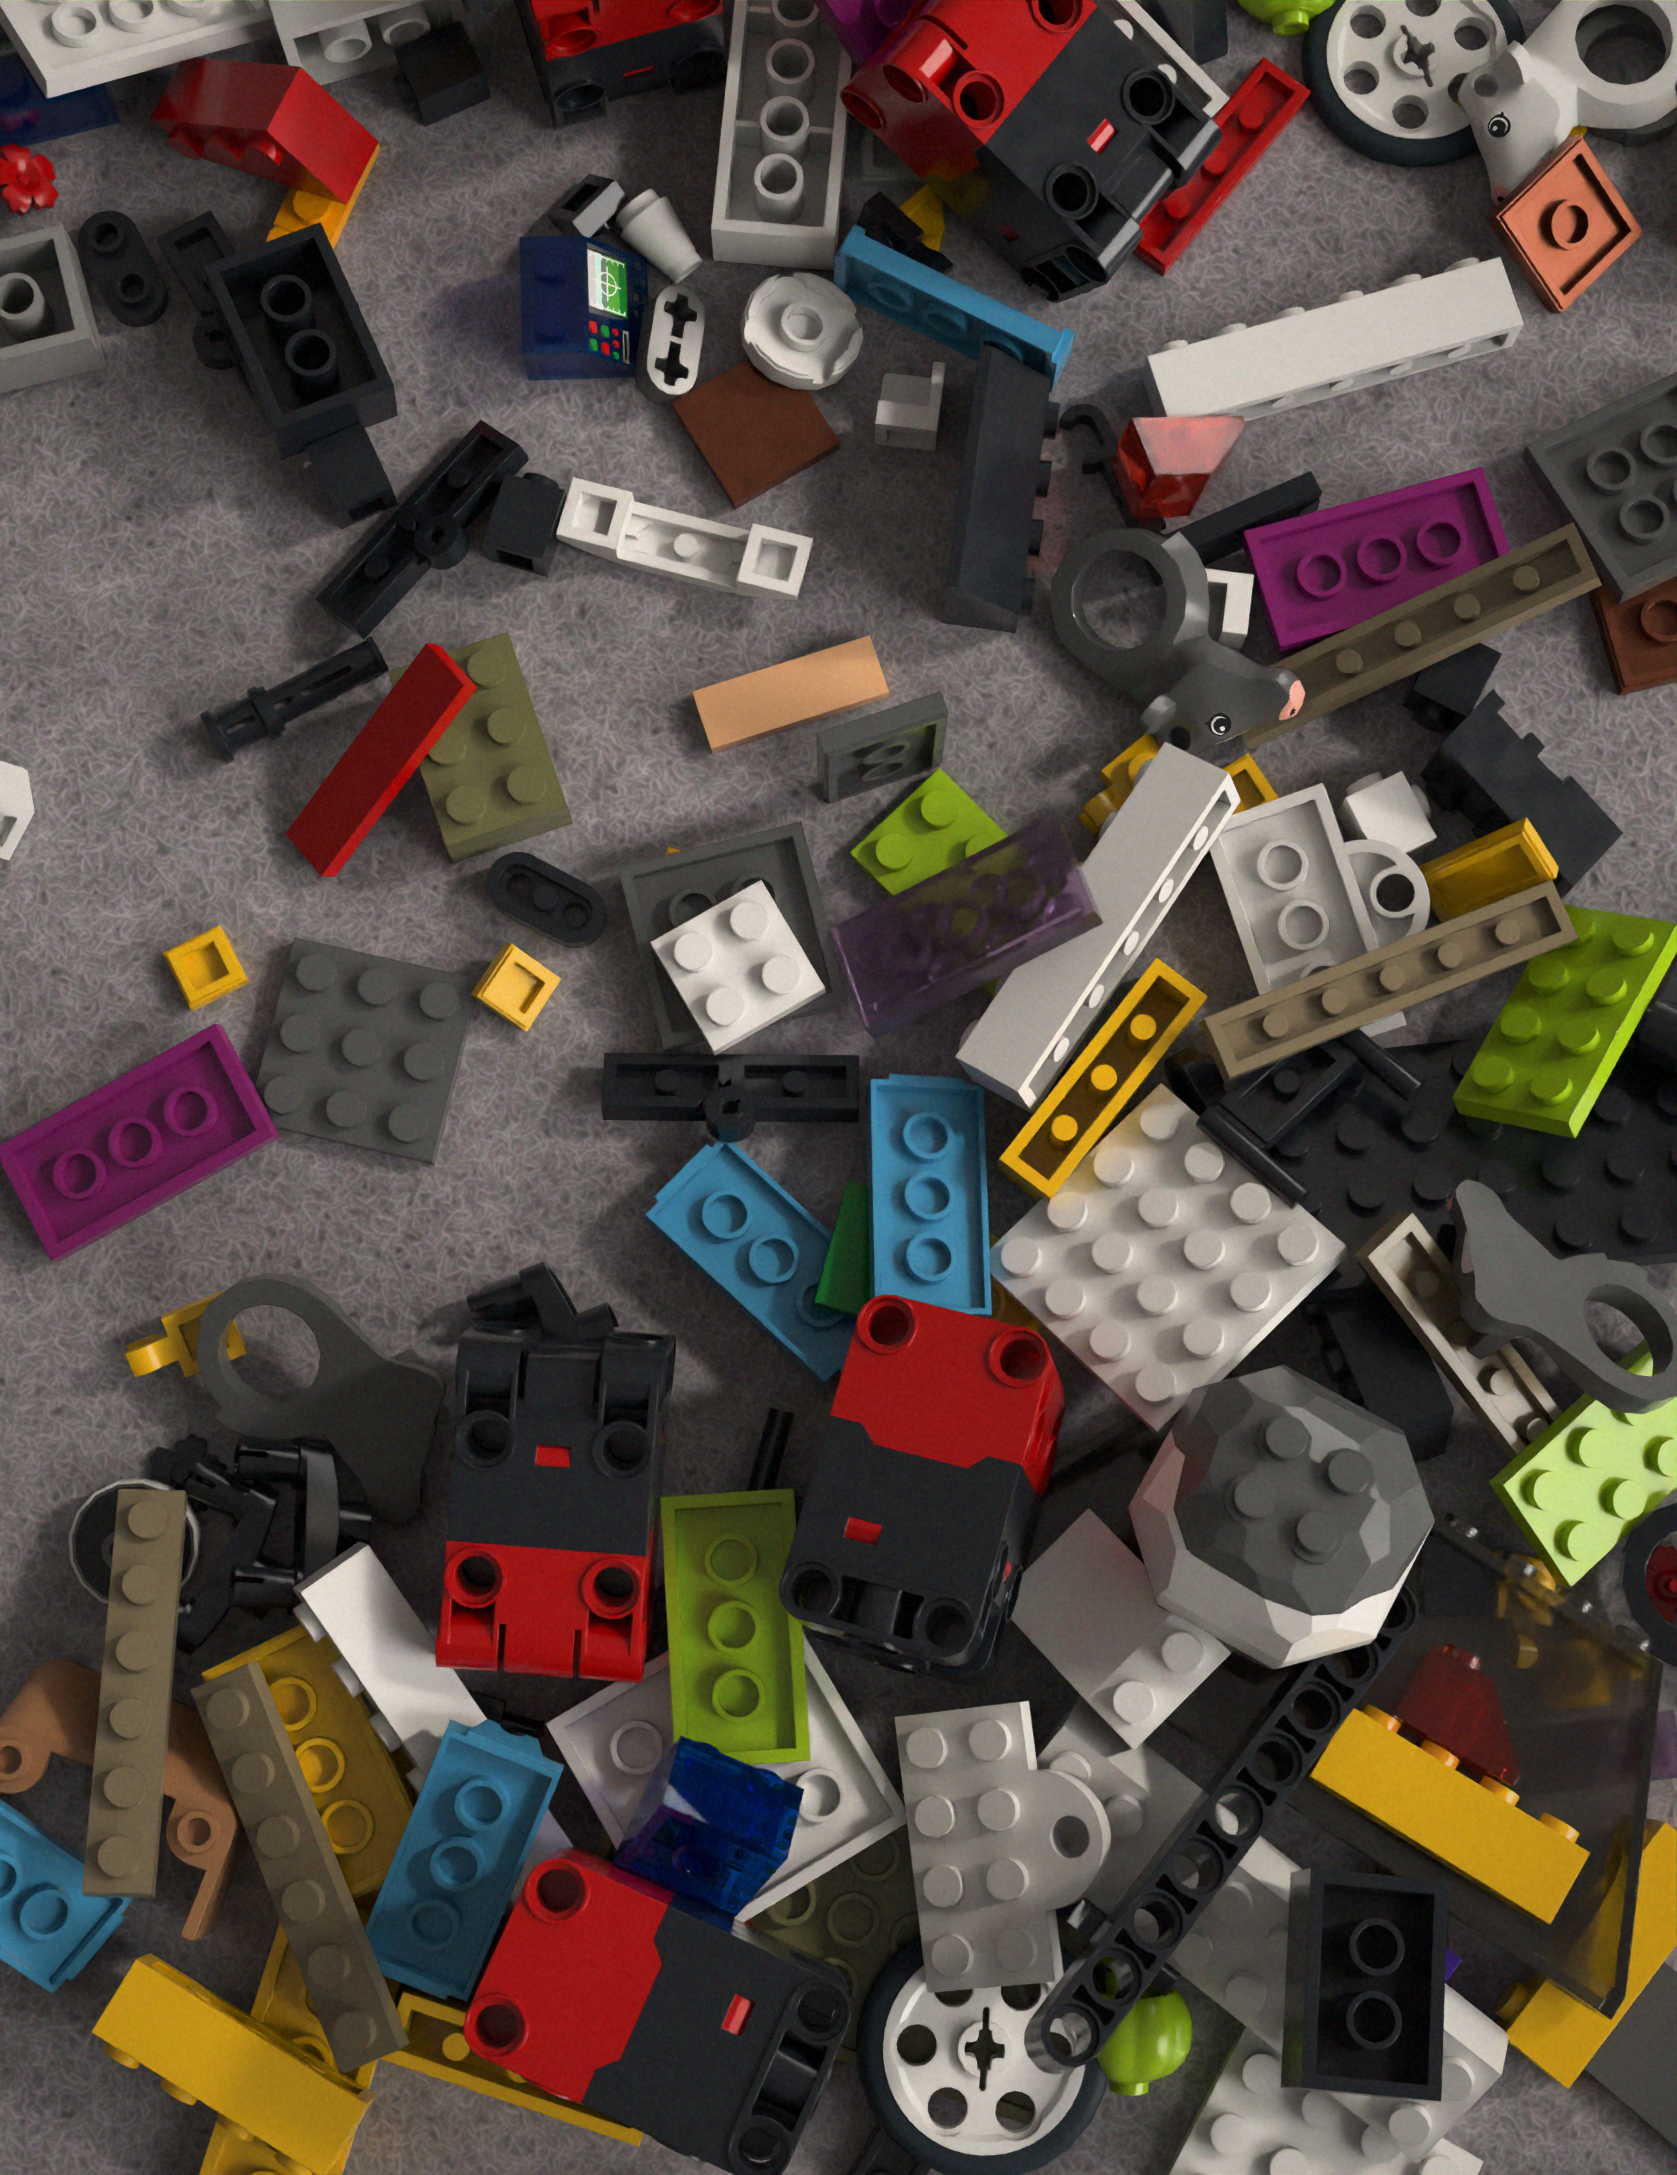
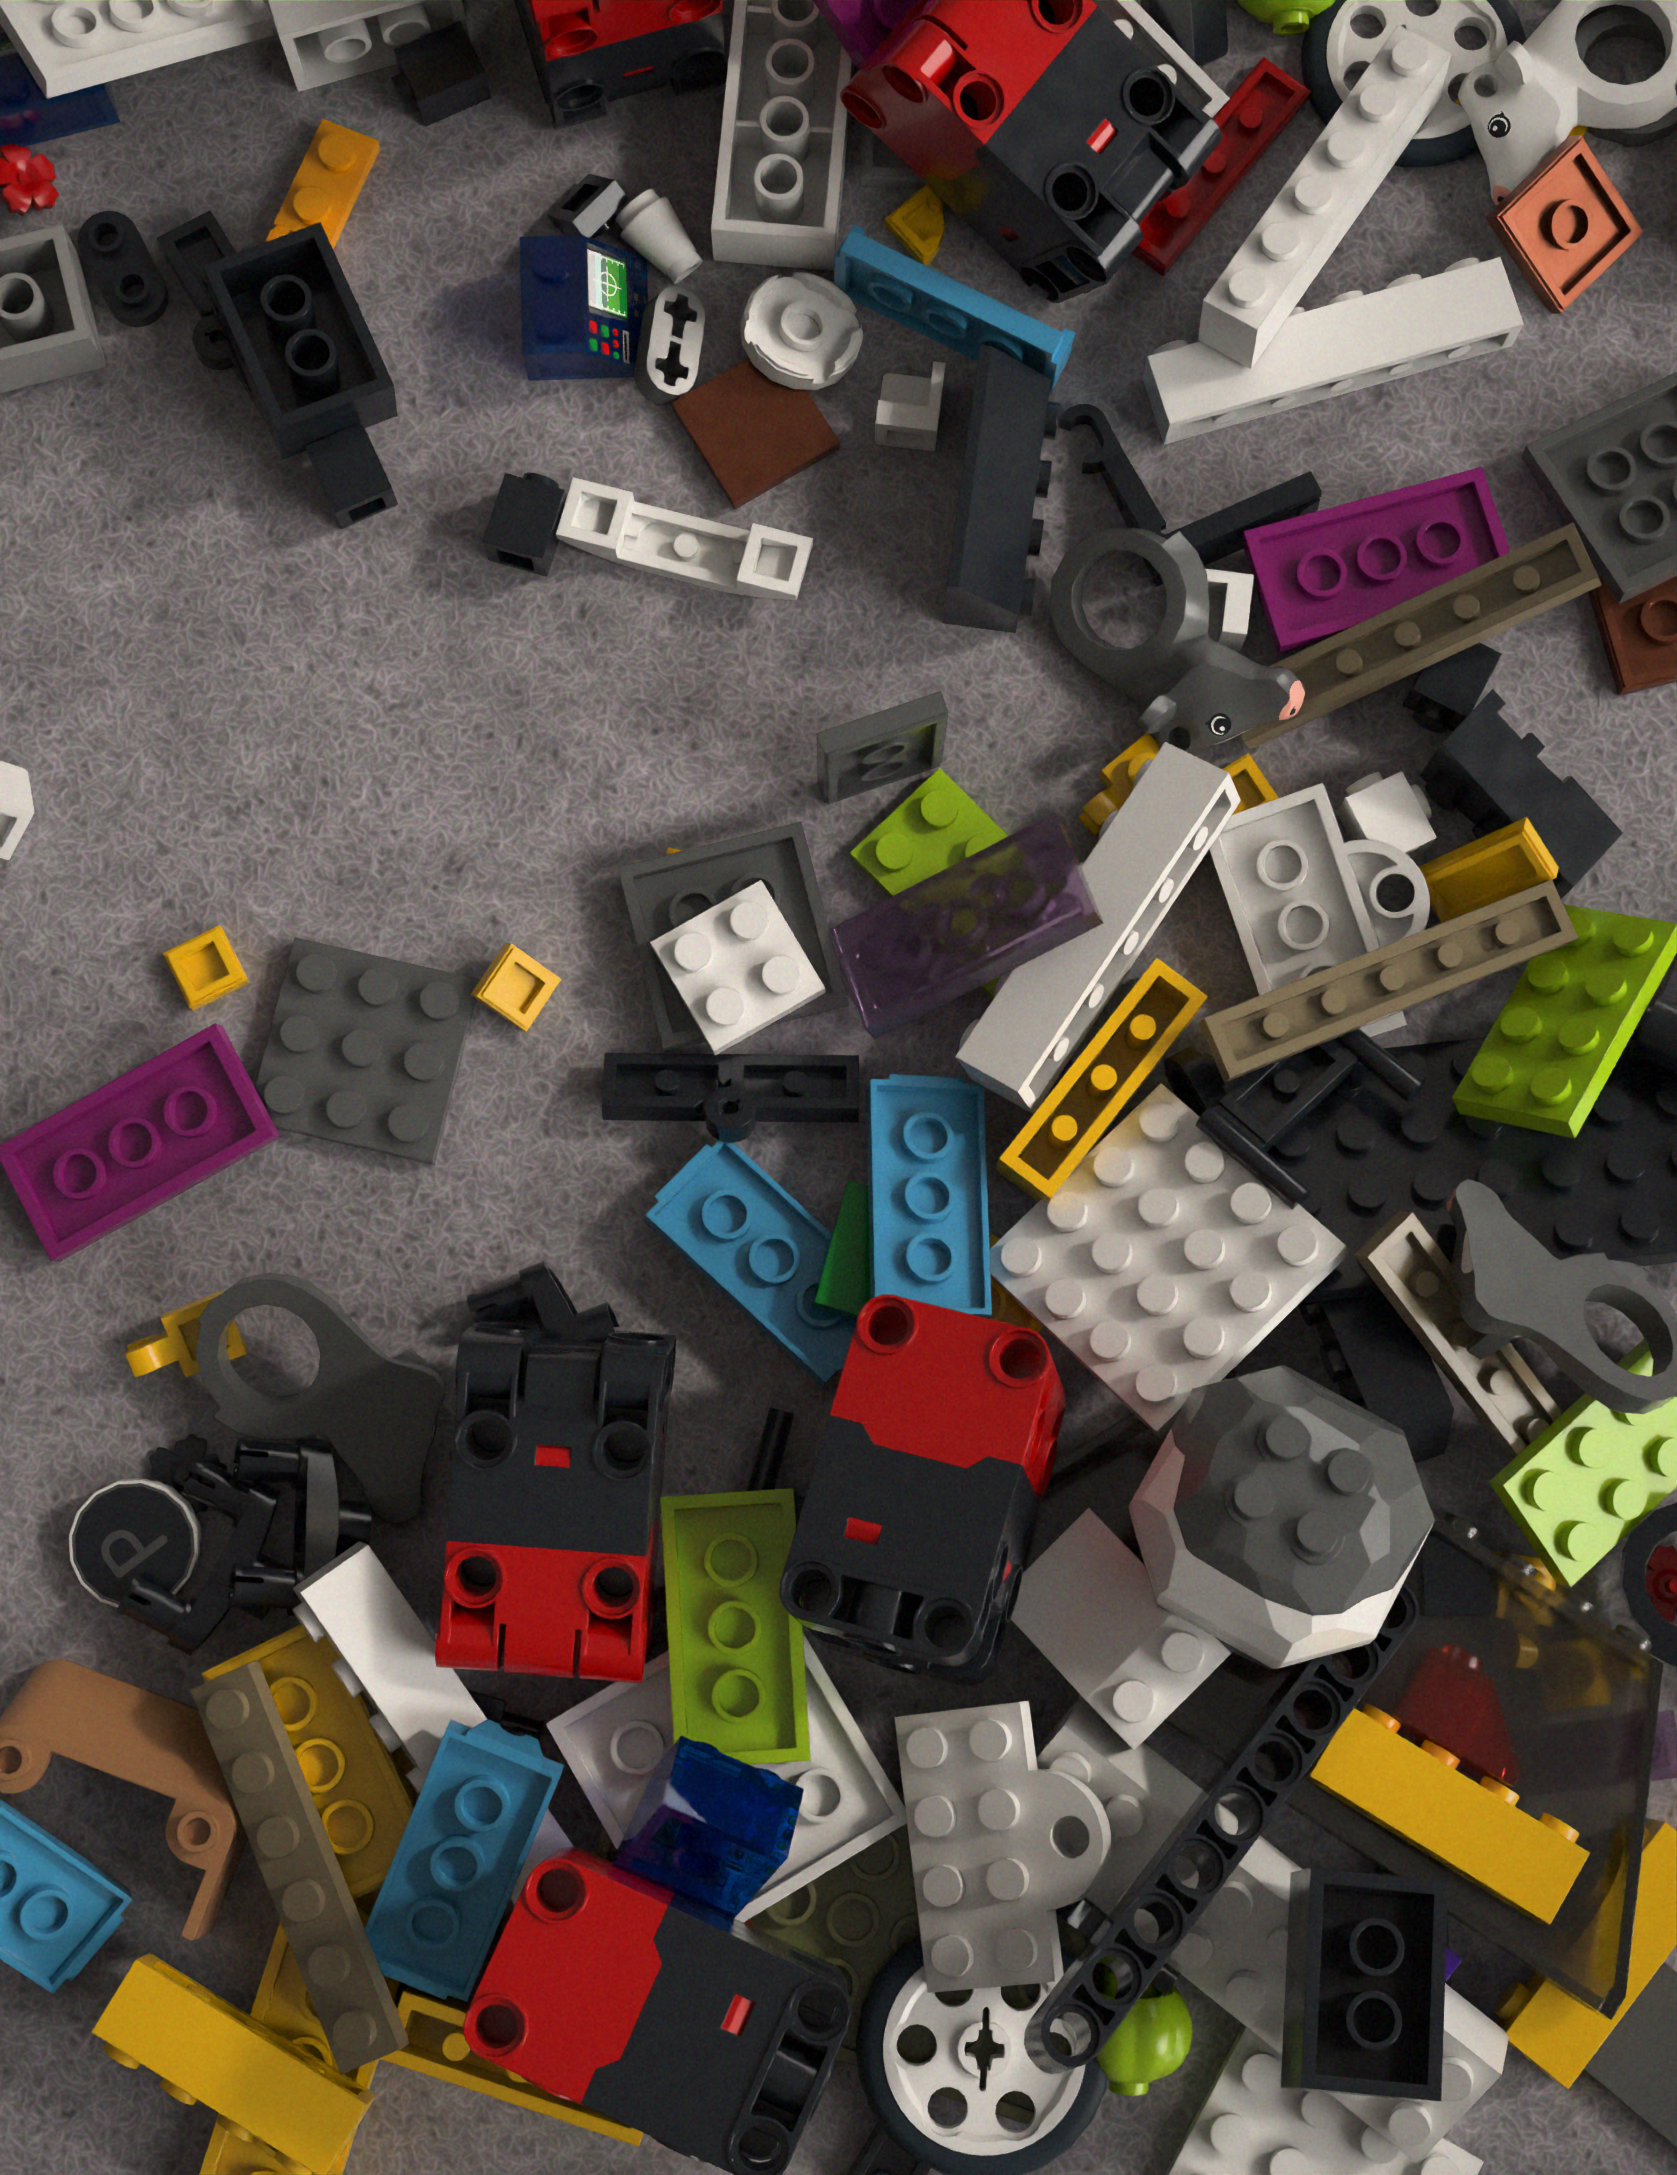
(135, 1695): dark tan plate -> none
(265, 124): red wedge -> none
(363, 661): black pin -> none
(381, 760): red tile -> none
(423, 531): black hinge -> none
(491, 764): olive brick -> none
(547, 901): black plate -> none
(790, 694): light nougat tile -> none
(894, 229): black plate -> none
(1173, 461): clear red slope -> none
(1323, 197): none -> white brick

